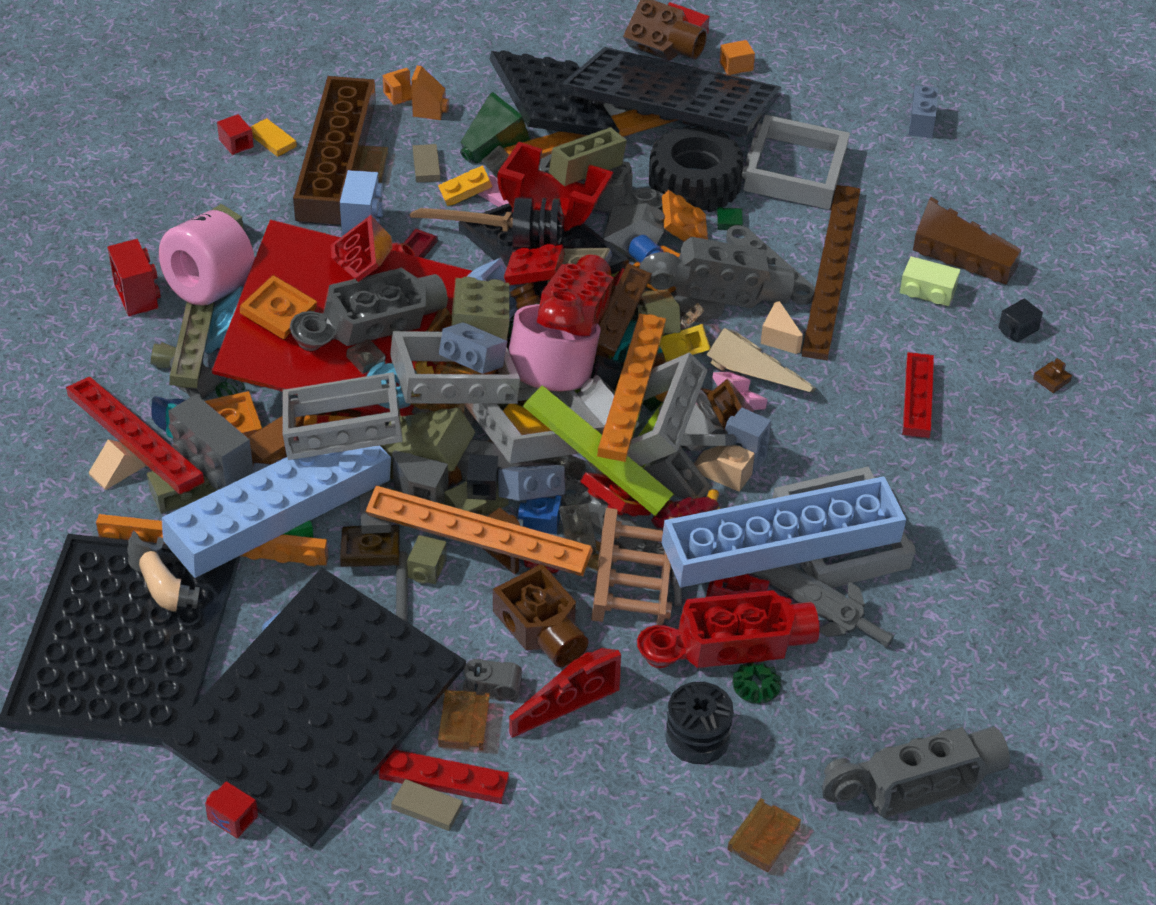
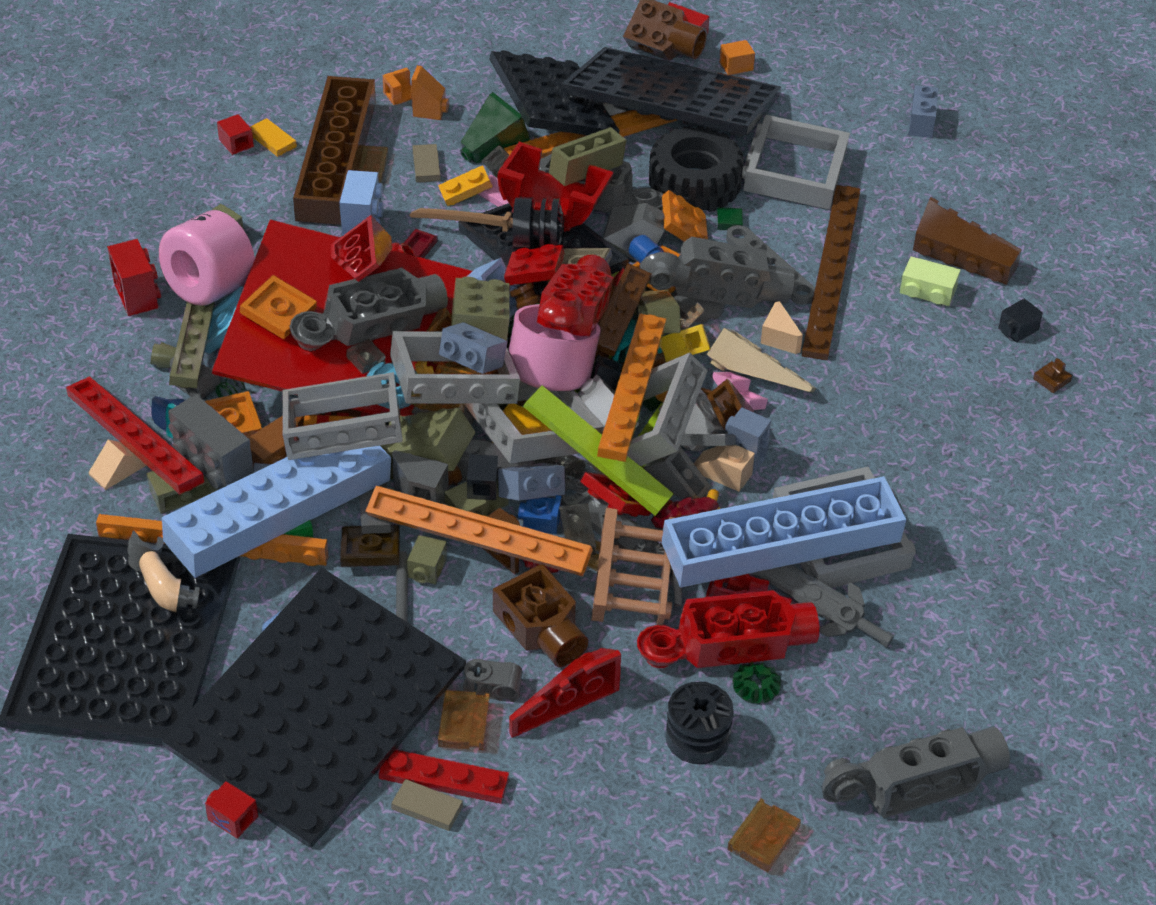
(918, 395): red plate -> none

